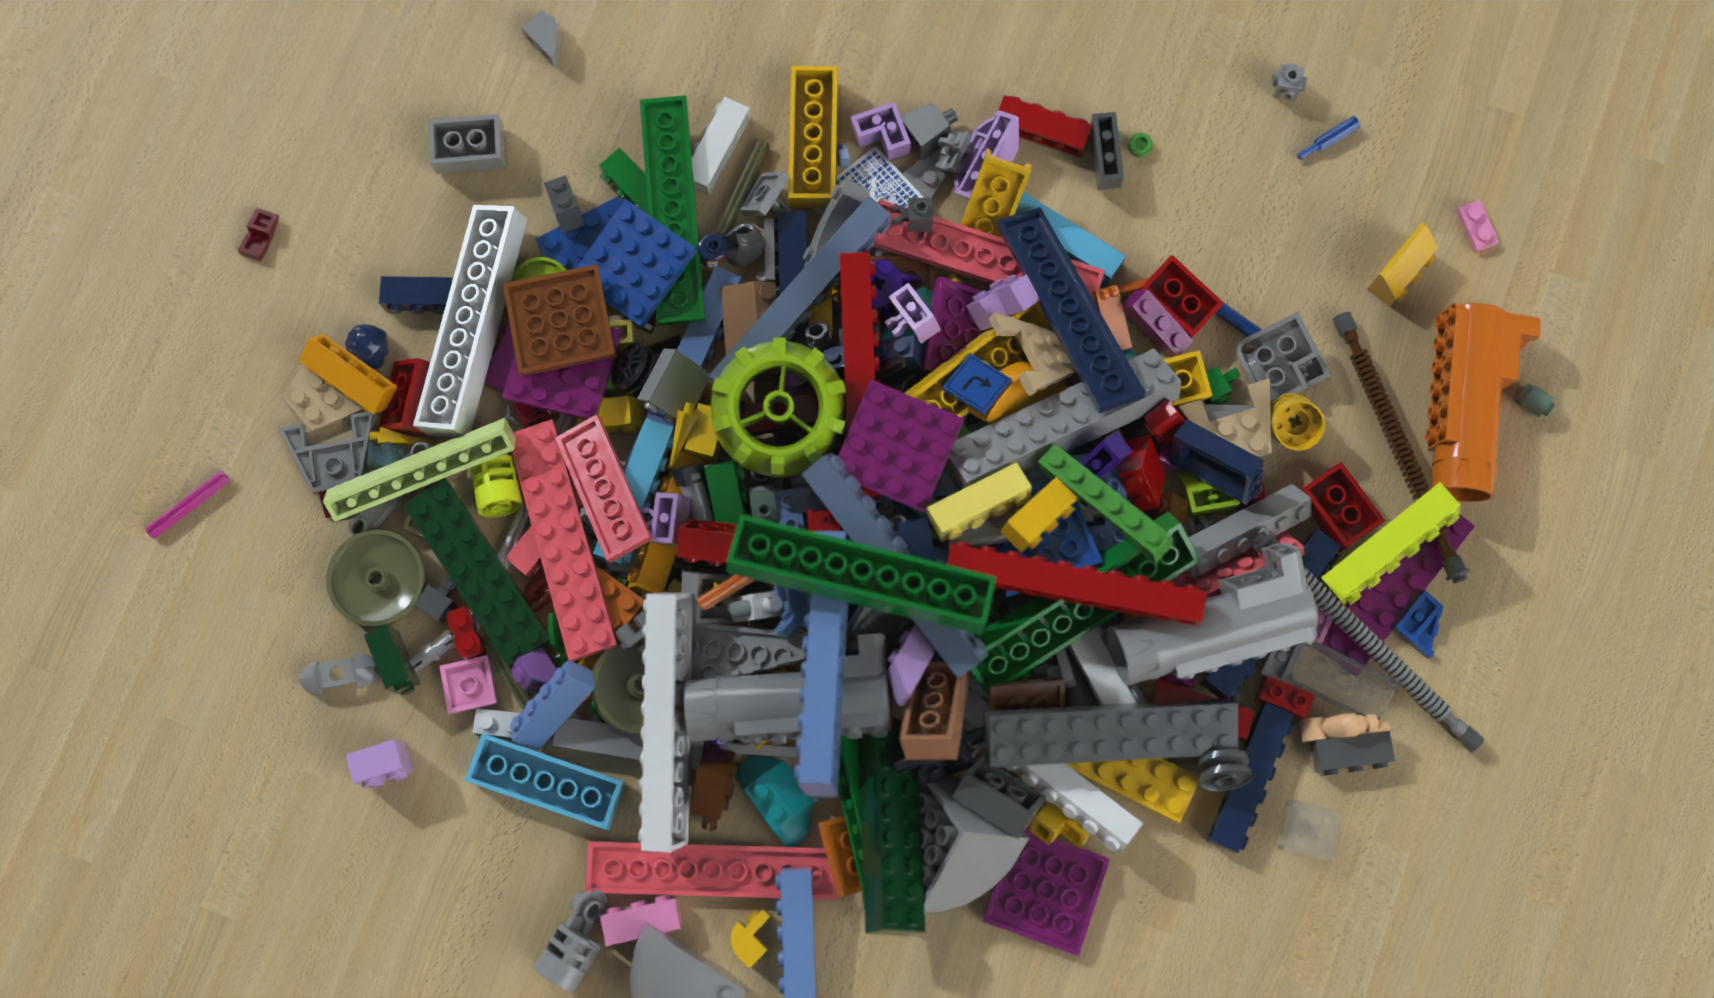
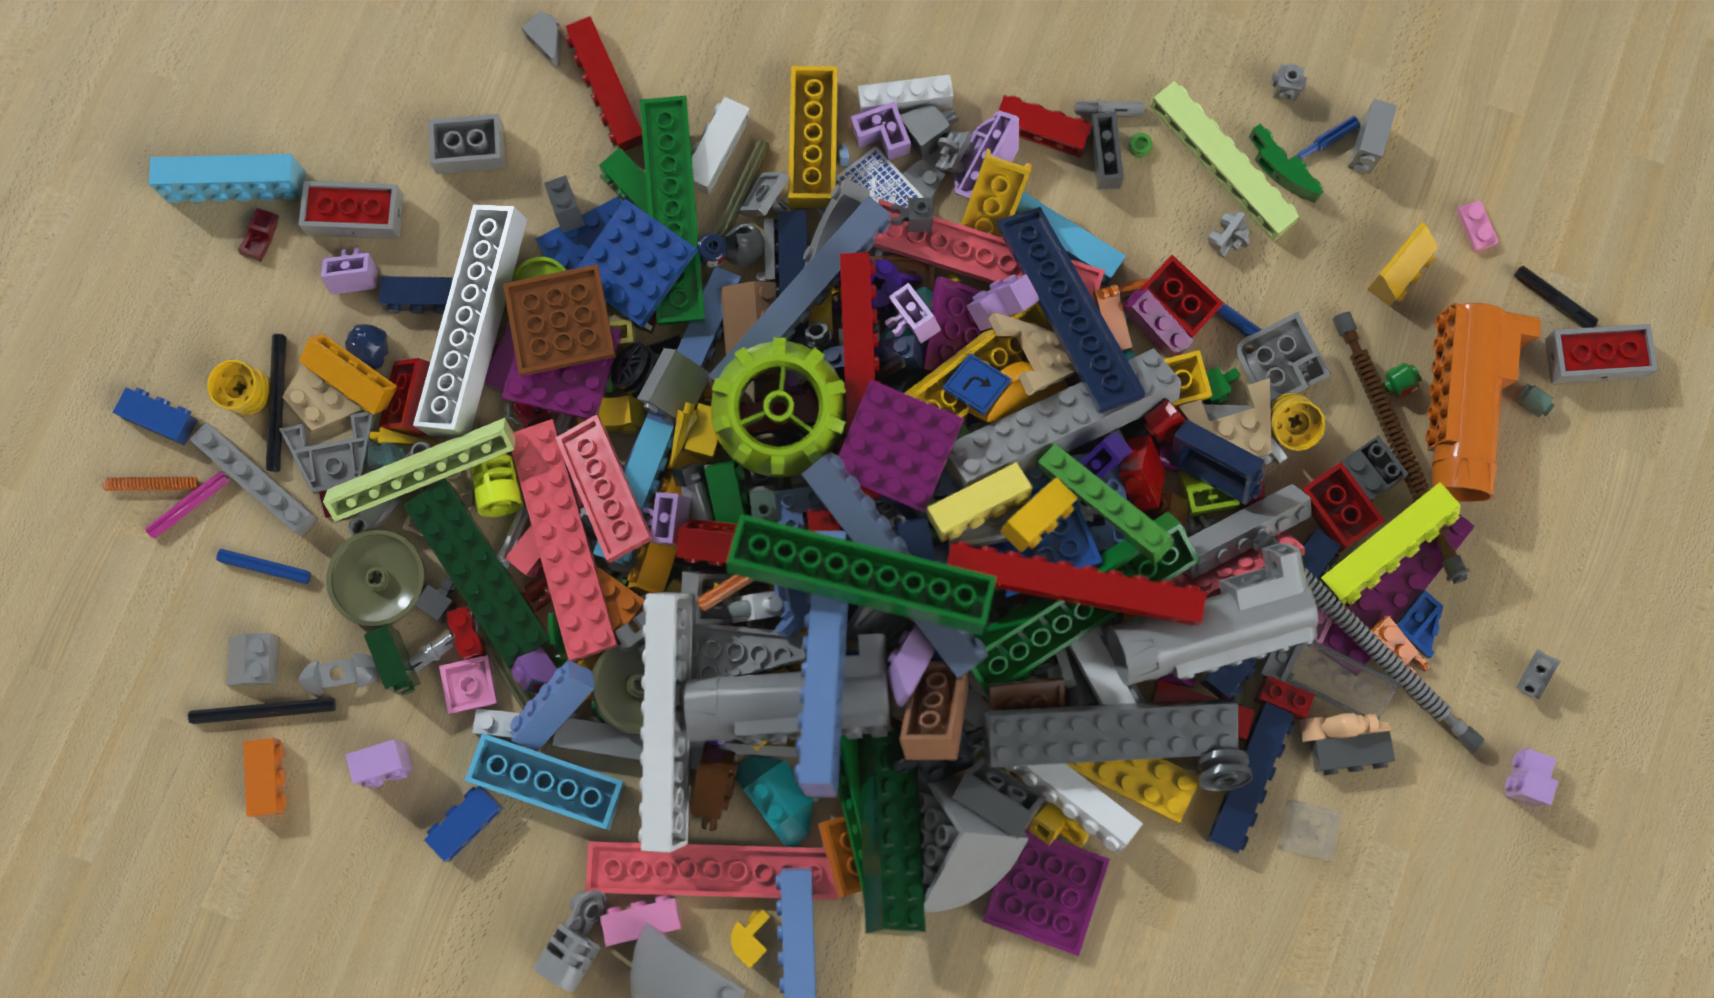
(151, 483): none -> orange piece
(155, 415): none -> blue brick
(227, 177): none -> medium azure brick
(228, 382): none -> yellow wheel
(253, 660): none -> light grey slope
(254, 479): none -> light grey brick
(262, 710): none -> black axle
(263, 566): none -> blue axle
(264, 777): none -> orange brick
(275, 409): none -> black axle
(349, 272): none -> lavender brick
(351, 209): none -> brick
(463, 823): none -> blue brick
(604, 83): none -> red brick
(907, 94): none -> white brick
(1099, 106): none -> light grey axle
(1224, 160): none -> yellowish green brick
(1233, 236): none -> light grey hips
(1276, 453): none -> white tile
(1290, 173): none -> green slope
(1372, 136): none -> light grey brick
(1374, 468): none -> dark grey slope
(1399, 643): none -> orange hinge
(1402, 380): none -> green head
(1531, 778): none -> lavender brick
(1538, 674): none -> light grey hips
(1556, 297): none -> black axle
(1601, 353): none -> brick

